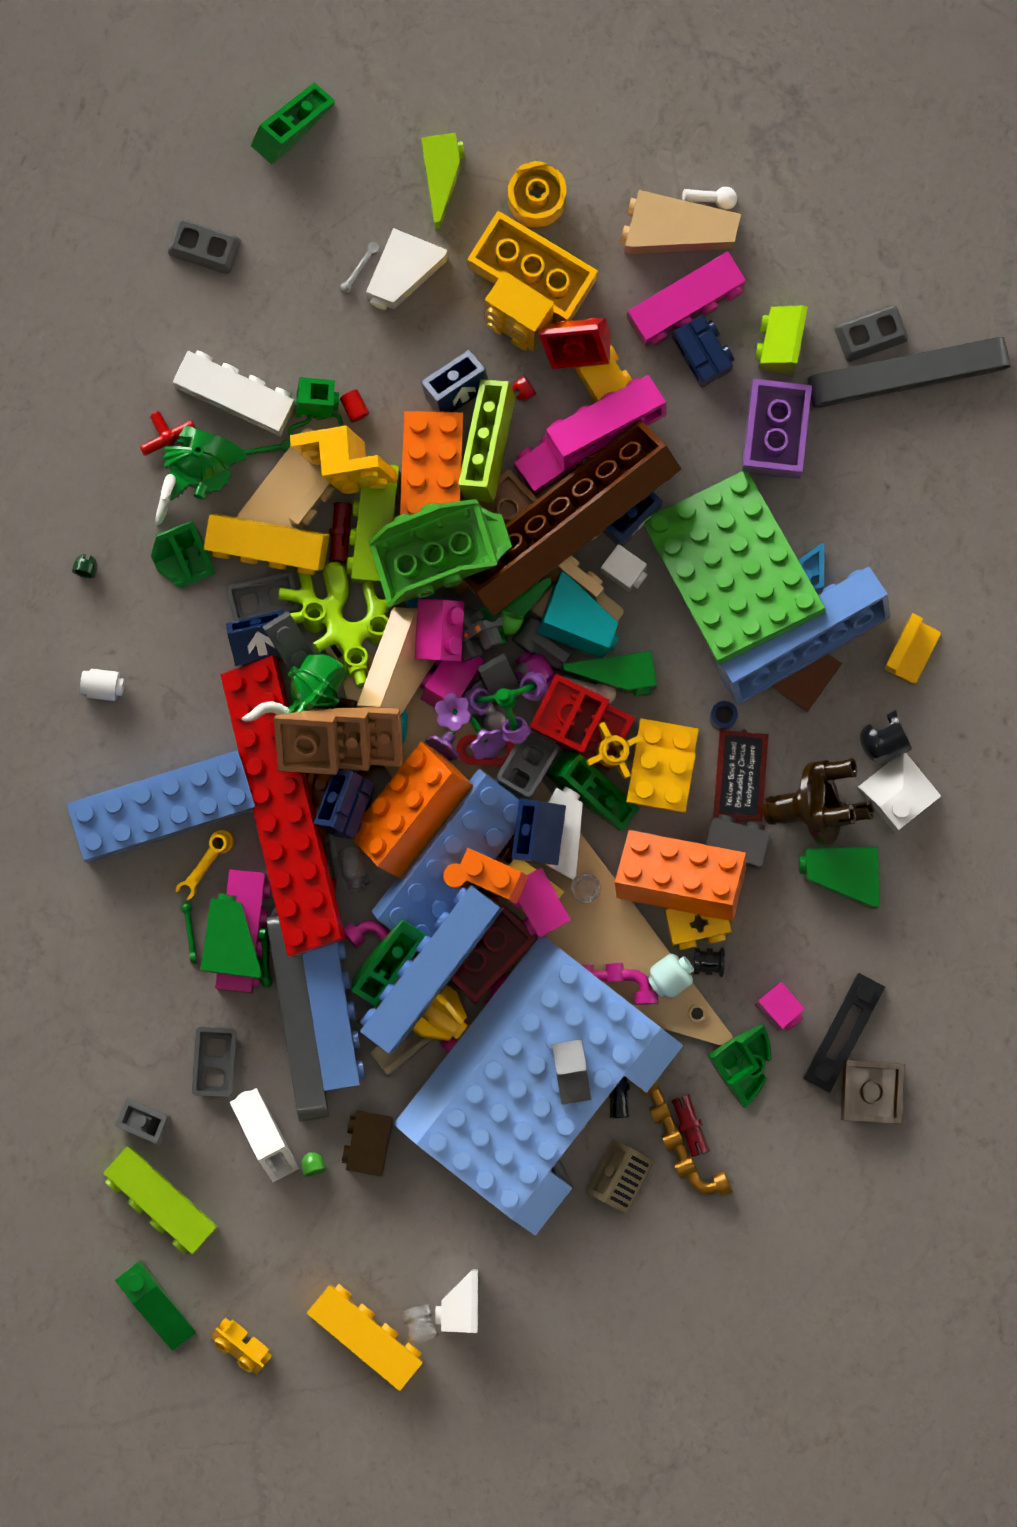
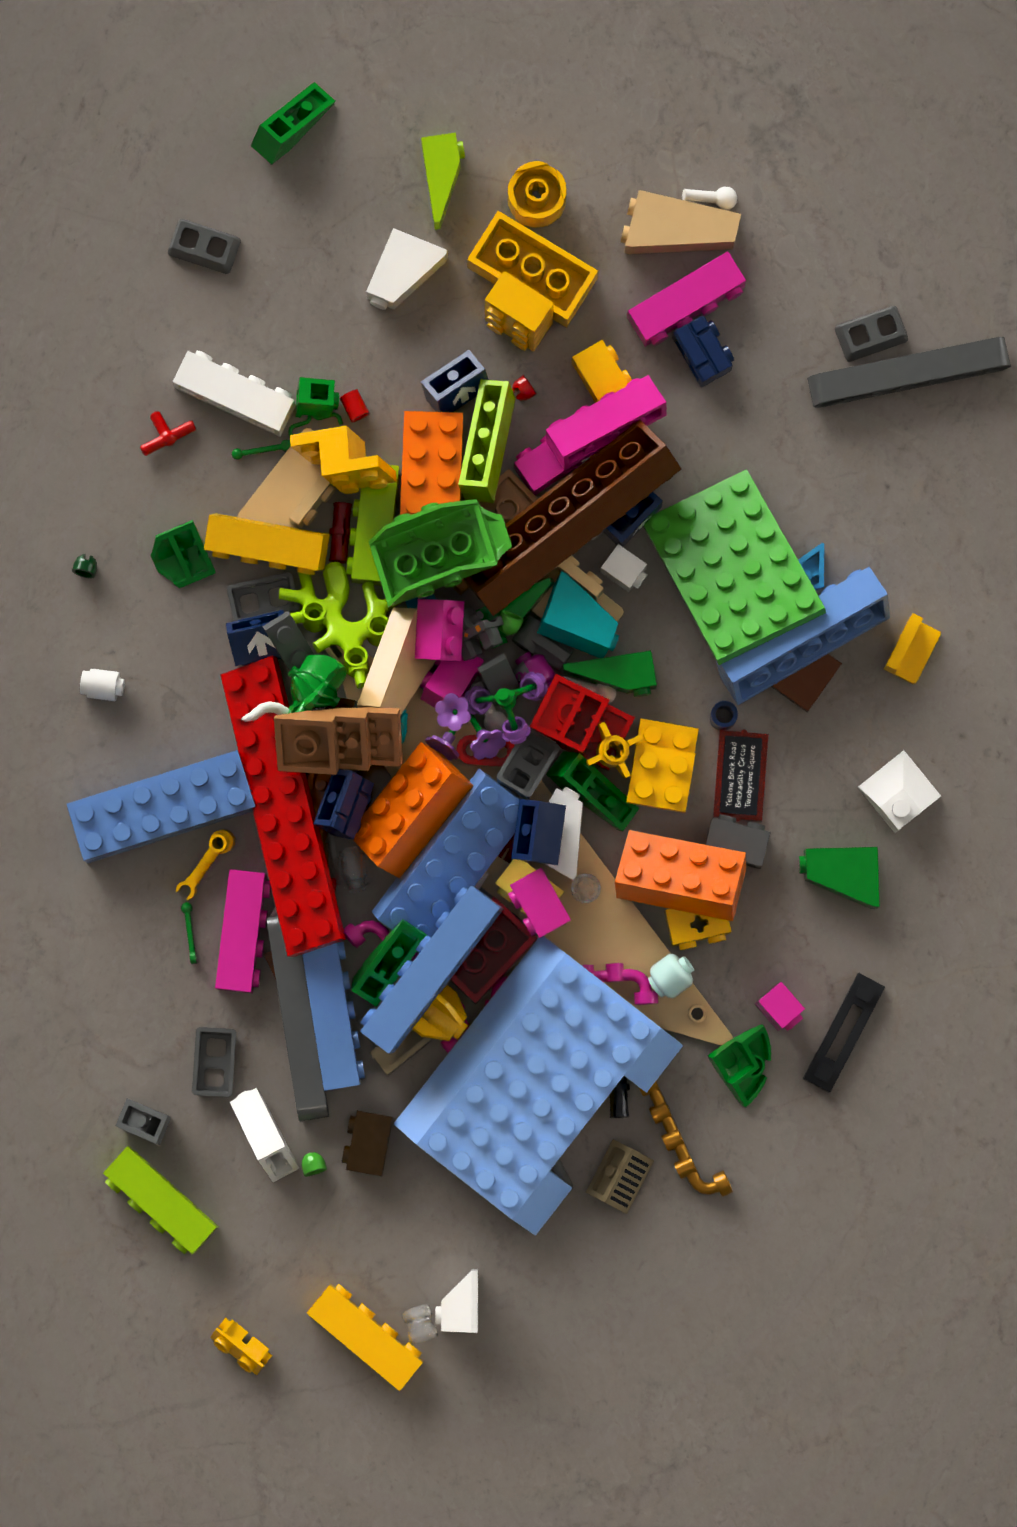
(155, 1305): green slope -> none
(199, 464): green helmet -> none
(229, 941): green slope -> none
(266, 979): green hinge -> none
(372, 249): light grey hinge -> none
(487, 875): orange hinge -> none
(571, 1071): slope -> none
(576, 343): red slope -> none
(690, 1125): dark red pin -> none
(709, 961): black bush -> none
(776, 428): medium lavender brick -> none
(782, 339): lime slope -> none
(818, 802): dark brown piece -> none
(872, 1092): dark brown plate -> none
(886, 743): black helmet -> none

